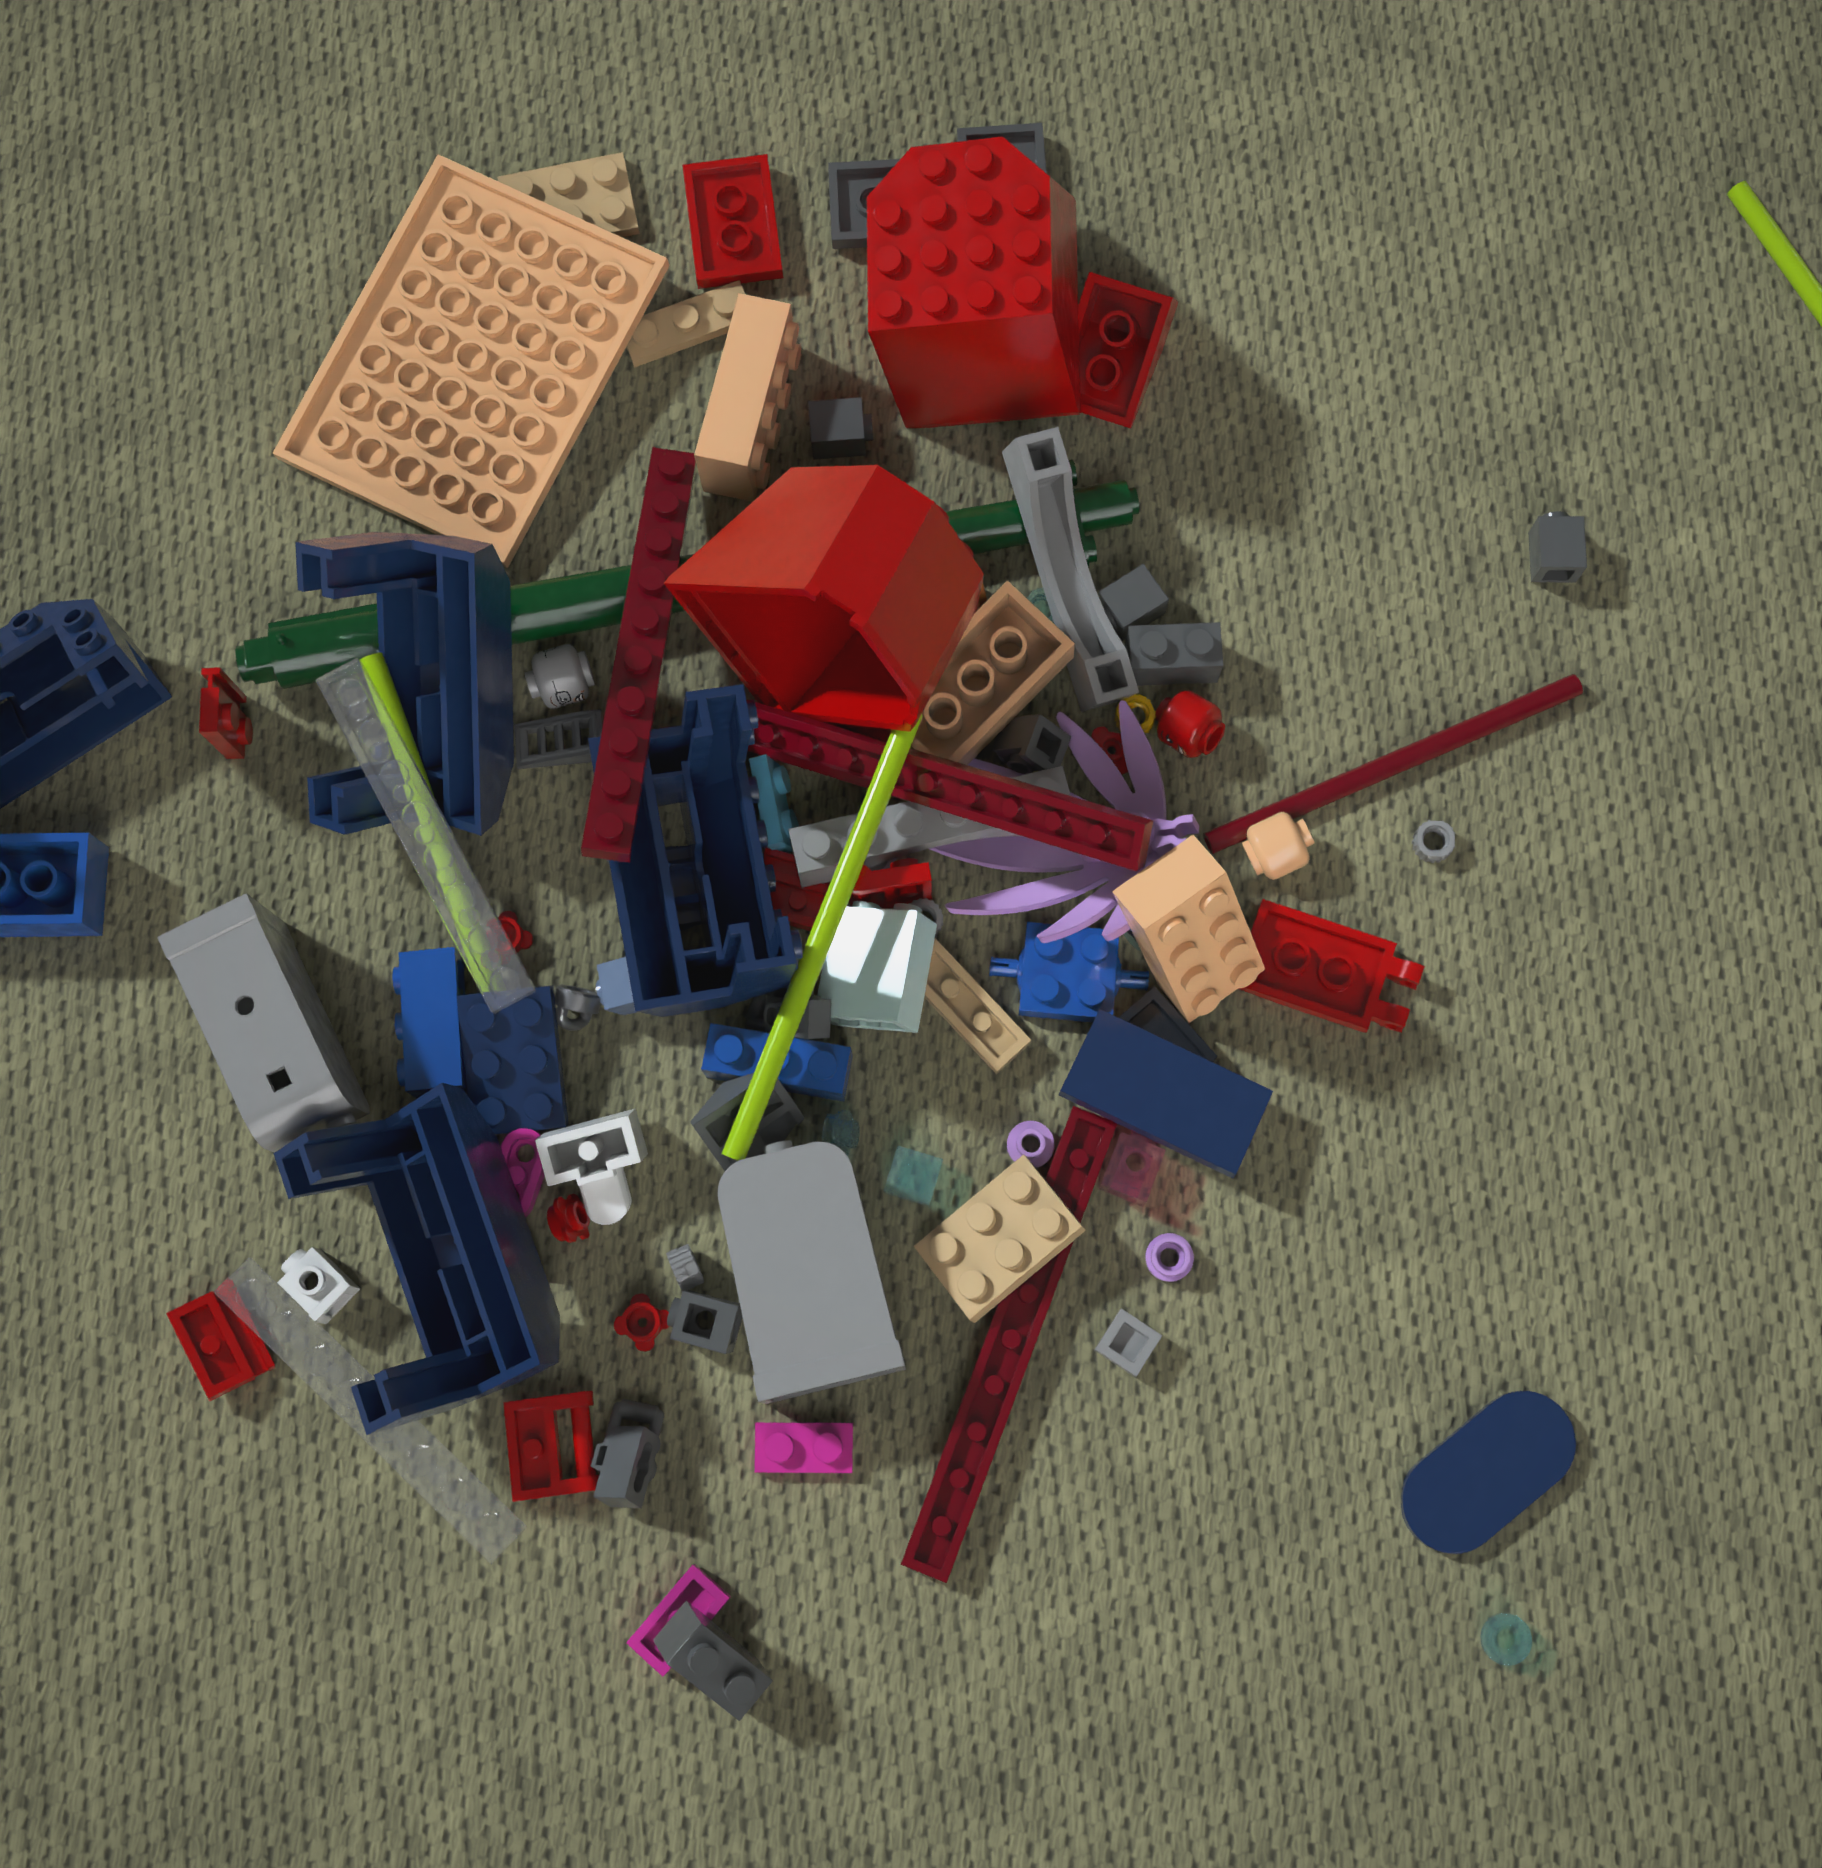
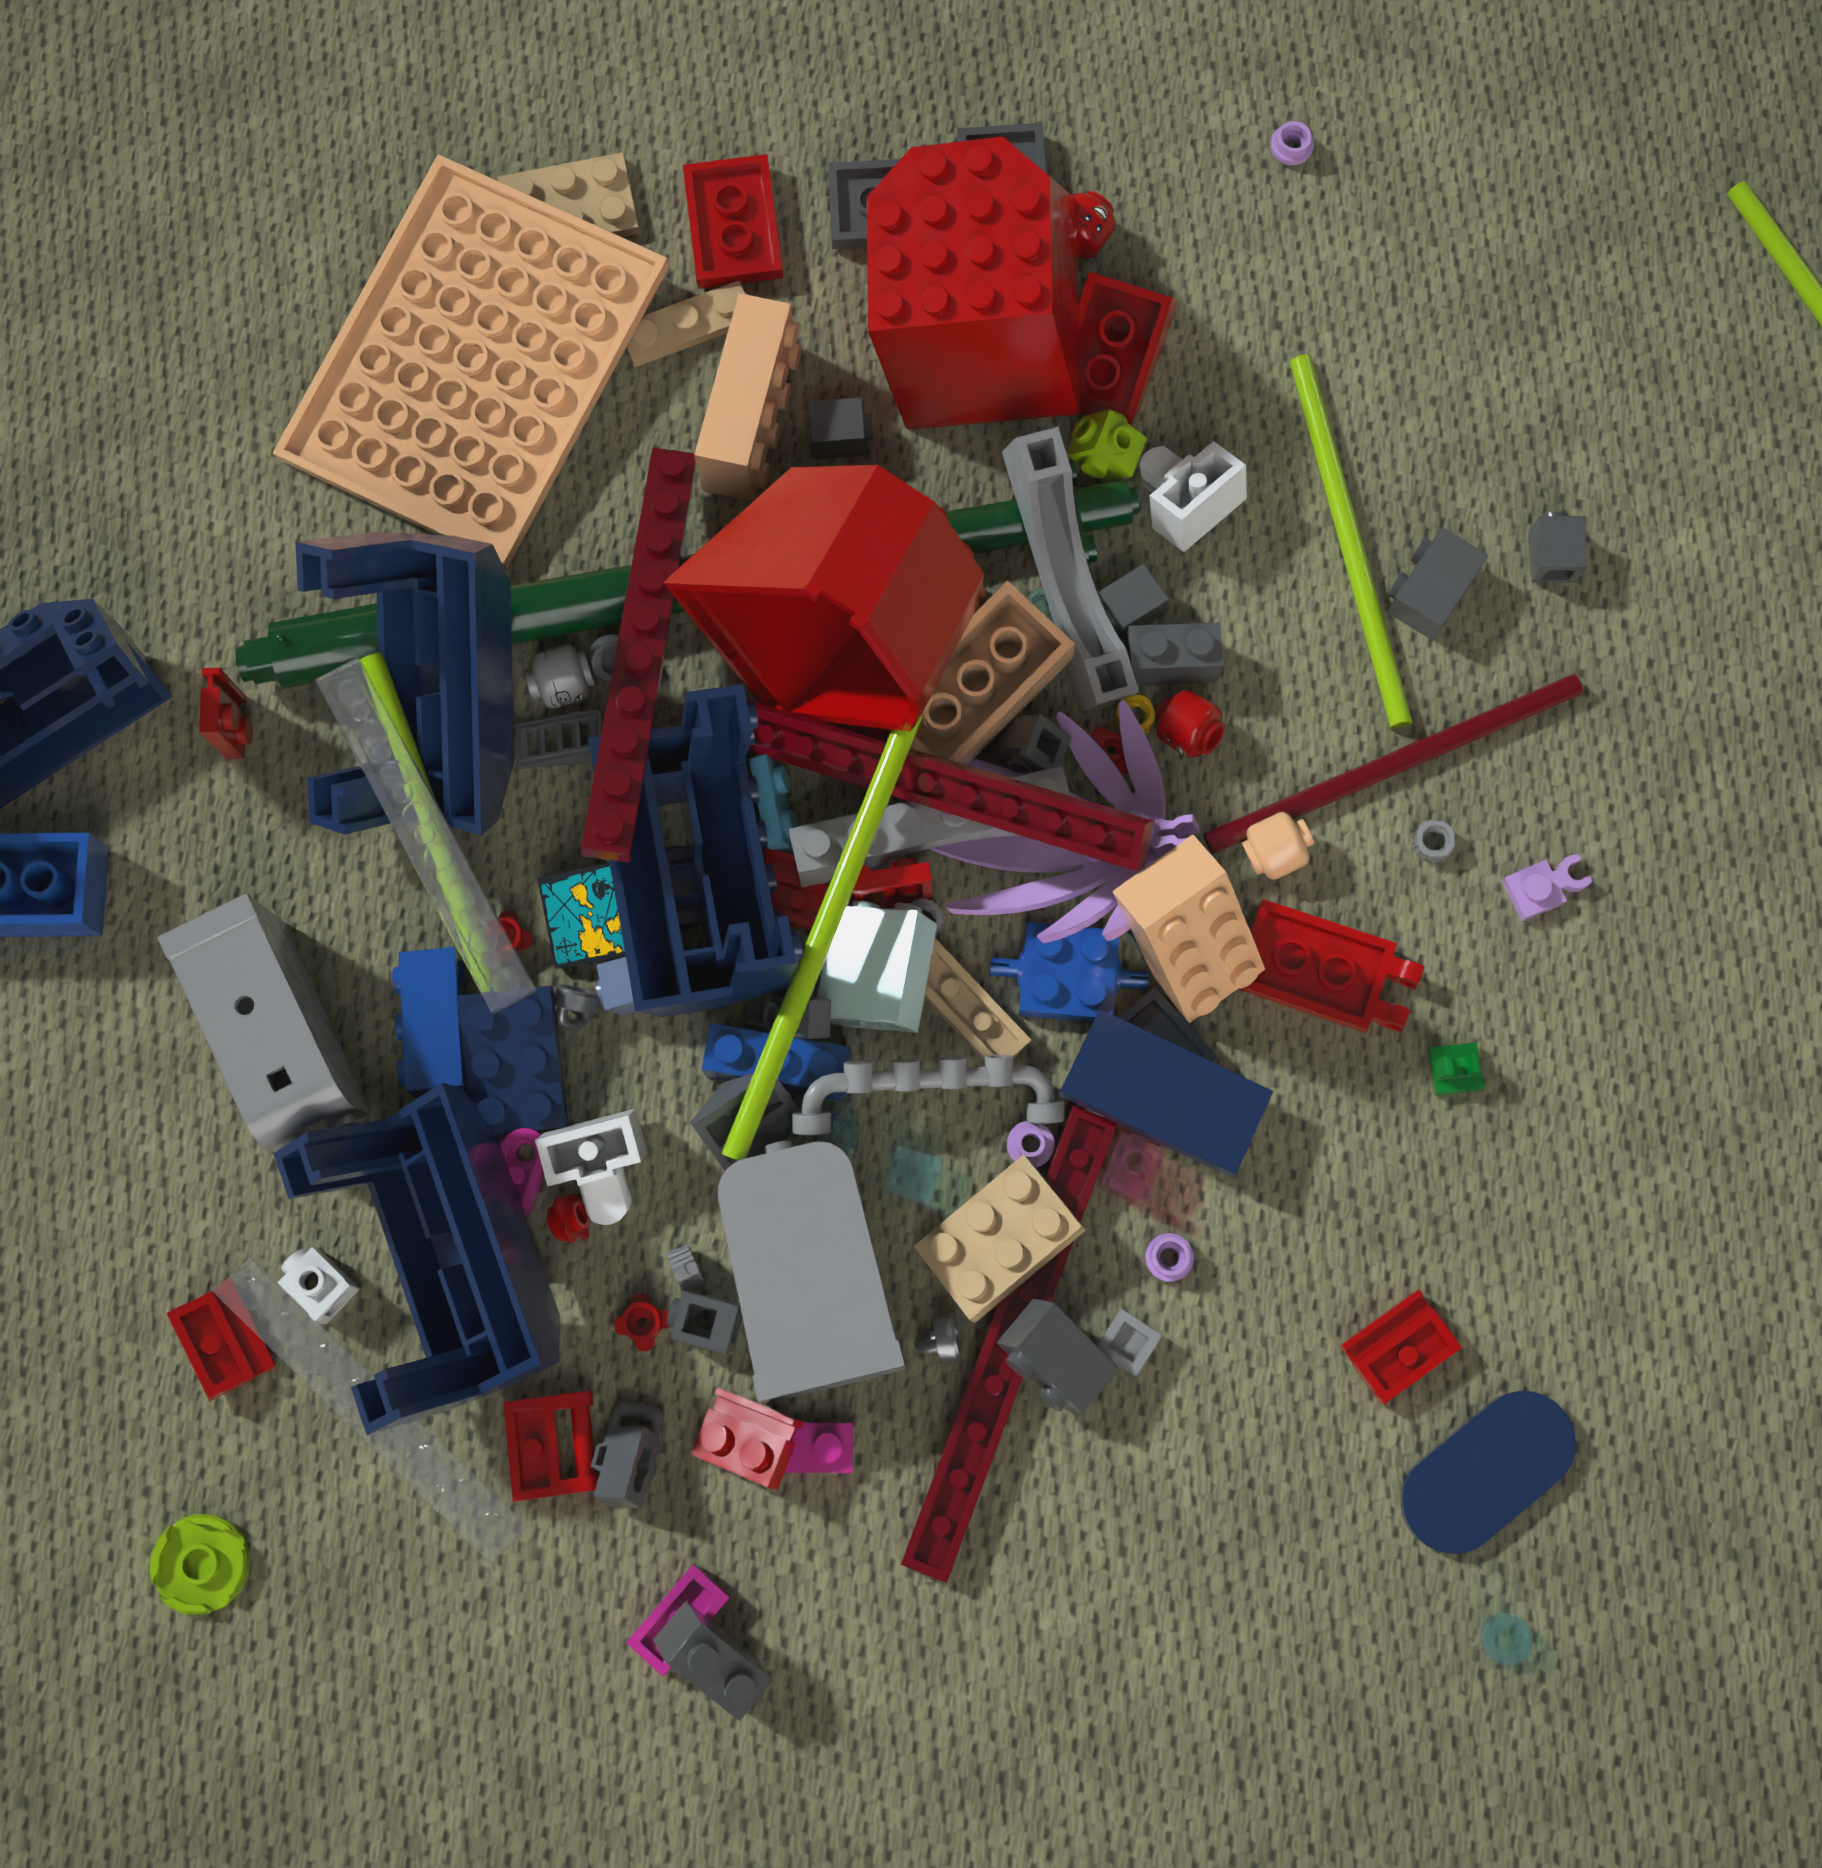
(211, 1552): none -> lime tile
(581, 916): none -> tile
(602, 656): none -> flat silver tile
(747, 1439): none -> plate
(908, 1076): none -> light grey bar
(946, 1337): none -> flat silver tile
(1056, 1356): none -> dark grey brick
(1093, 222): none -> red head
(1106, 446): none -> lime brick
(1192, 491): none -> white brick
(1295, 132): none -> lavender plate
(1351, 542): none -> lime piece
(1400, 1347): none -> red plate
(1437, 582): none -> dark grey brick
(1455, 1069): none -> green tile
(1540, 888): none -> lavender plate

